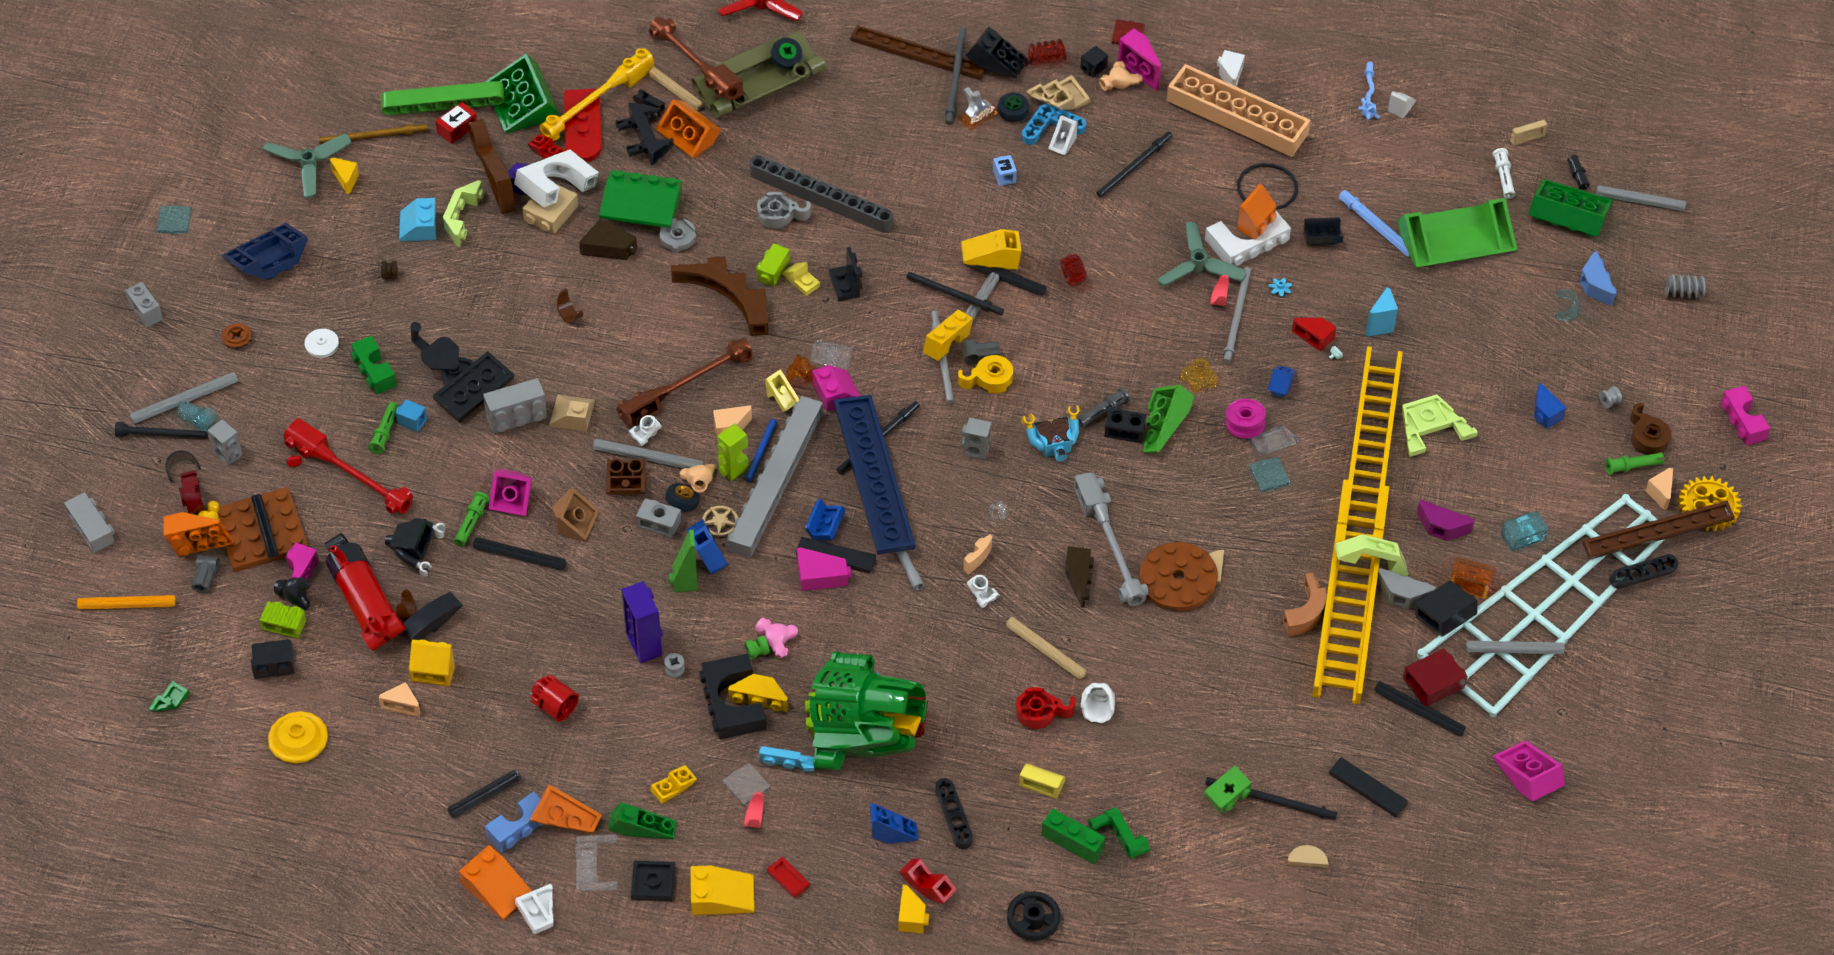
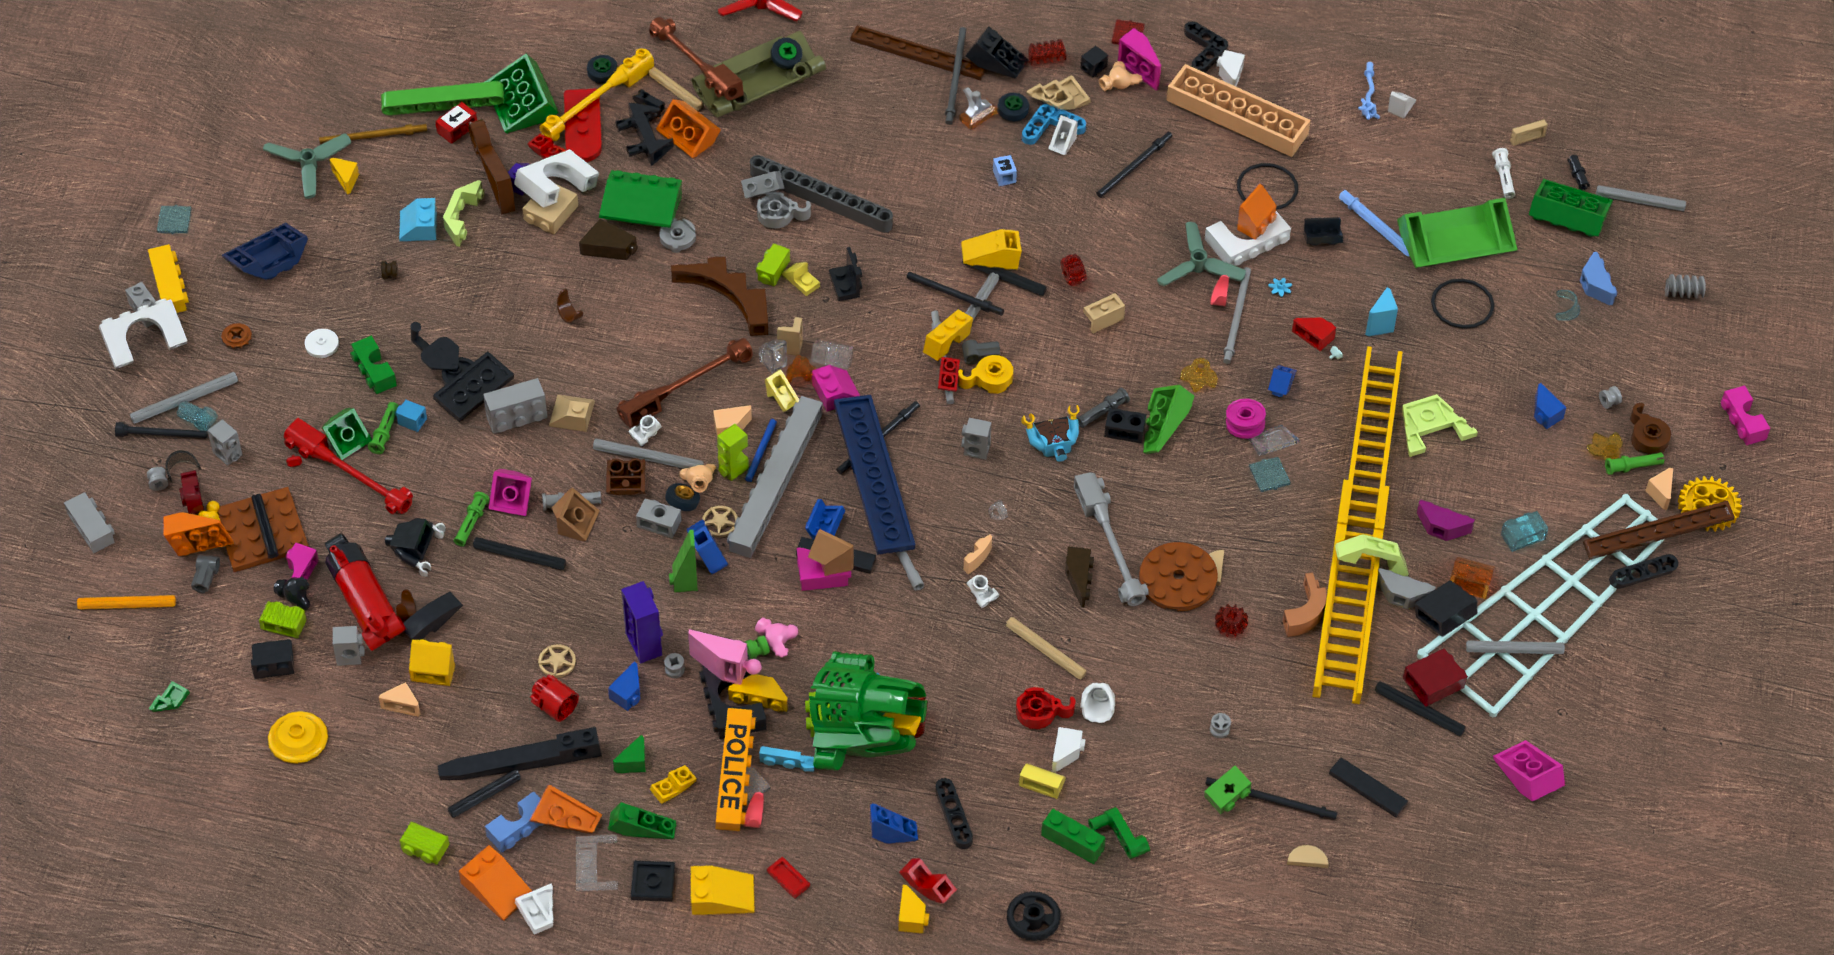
(157, 478): none -> light grey wheel
(161, 314): none -> white arch
(167, 278): none -> yellow brick
(346, 432): none -> green slope
(348, 645): none -> light grey brick
(424, 843): none -> lime brick
(550, 500): none -> light grey pin
(557, 660): none -> tan wheel
(566, 748): none -> black piece
(601, 68): none -> black wheel
(626, 689): none -> blue slope
(632, 758): none -> green slope
(722, 656): none -> bright pink slope
(733, 769): none -> light orange brick
(762, 184): none -> light grey brick
(774, 355): none -> clear slope
(792, 336): none -> tan panel
(832, 553): none -> medium nougat slope
(948, 374): none -> red slope
(1067, 747): none -> white slope
(1105, 312): none -> tan panel
(1195, 32): none -> black beam
(1224, 722): none -> light grey wheel
(1231, 620): none -> clear red gear
(1455, 324): none -> black piece
(1604, 446): none -> clear yellow plate

